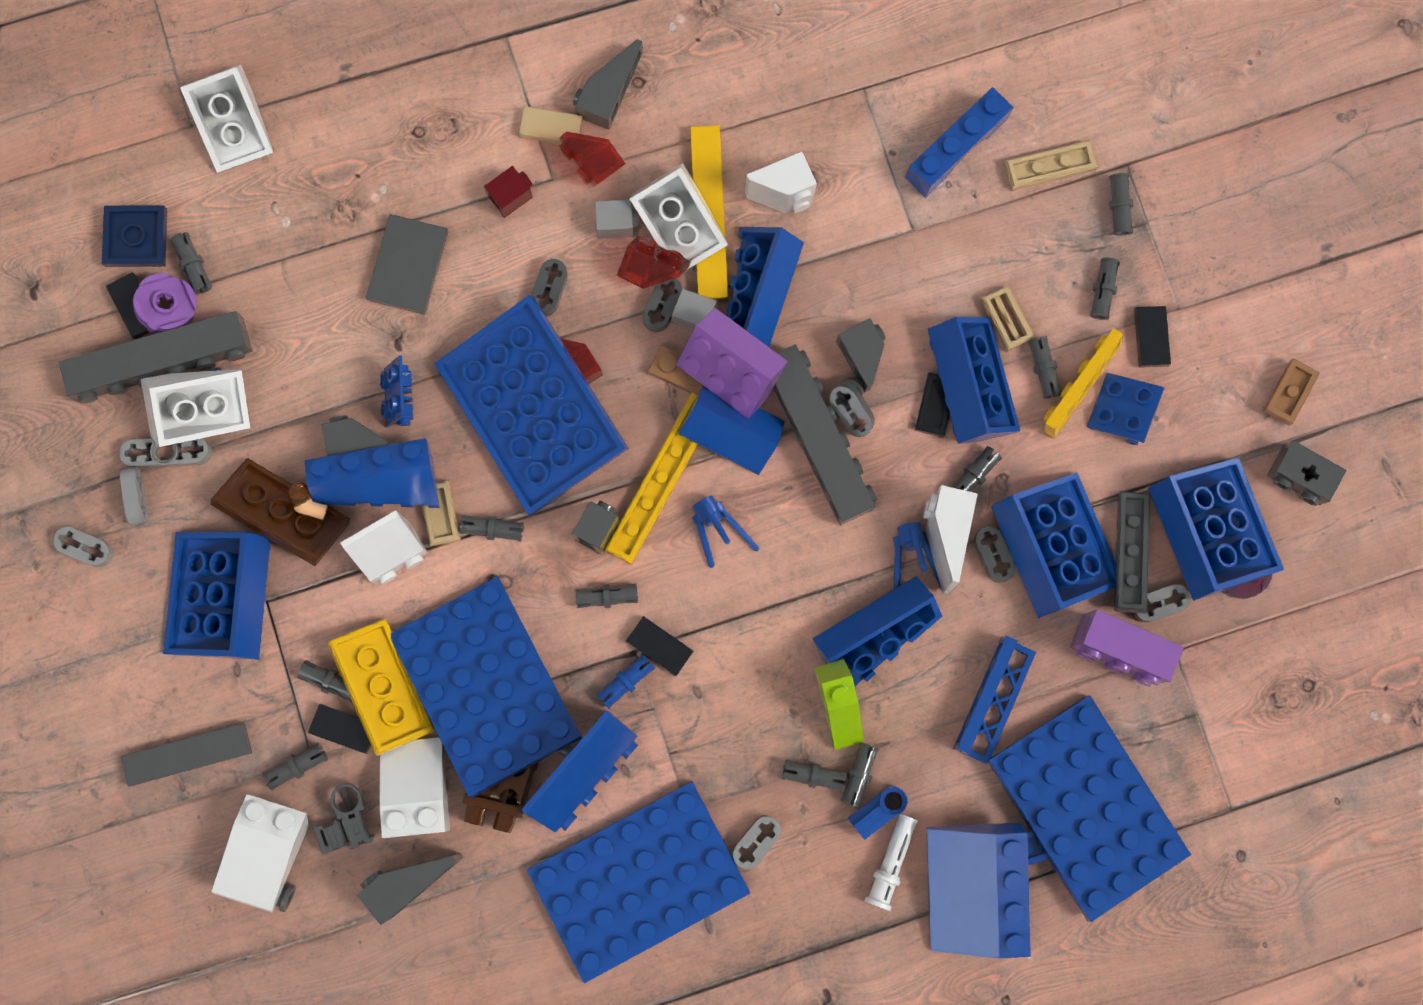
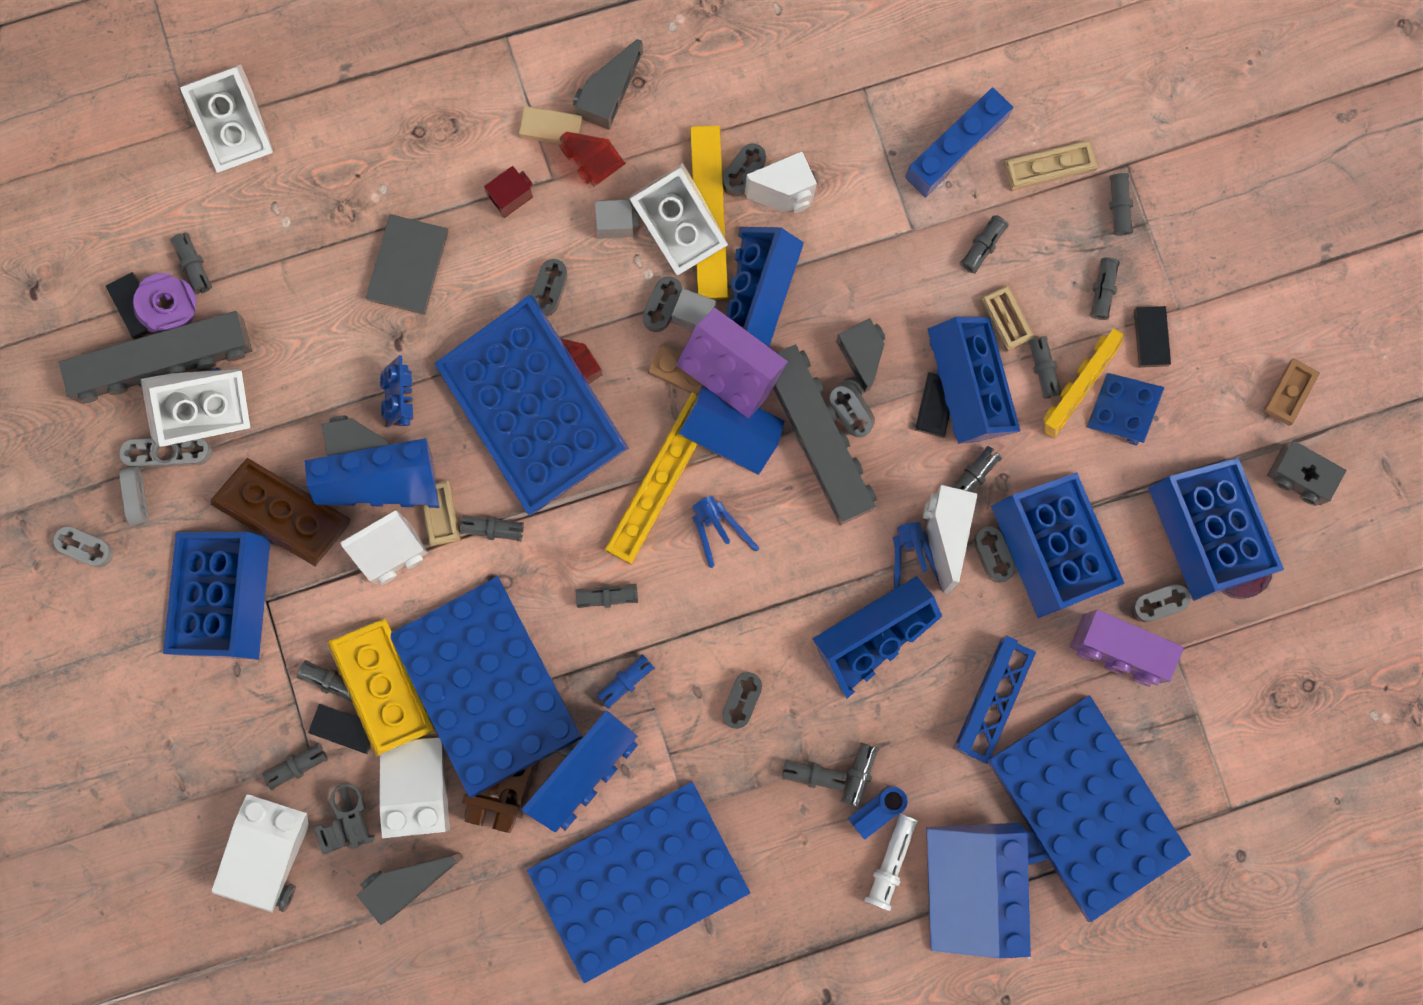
(134, 236): dark blue plate -> none
(186, 754): dark grey tile -> none
(303, 503): arm -> none
(596, 526): dark grey brick -> none
(650, 264): clear red slope -> none
(659, 646): black tile -> none
(738, 166): none -> dark grey beam
(749, 703): none -> dark grey beam
(750, 837): light grey beam -> none
(840, 703): lime slope -> none
(984, 244): none -> dark grey pin
(1132, 552): dark grey tile -> none

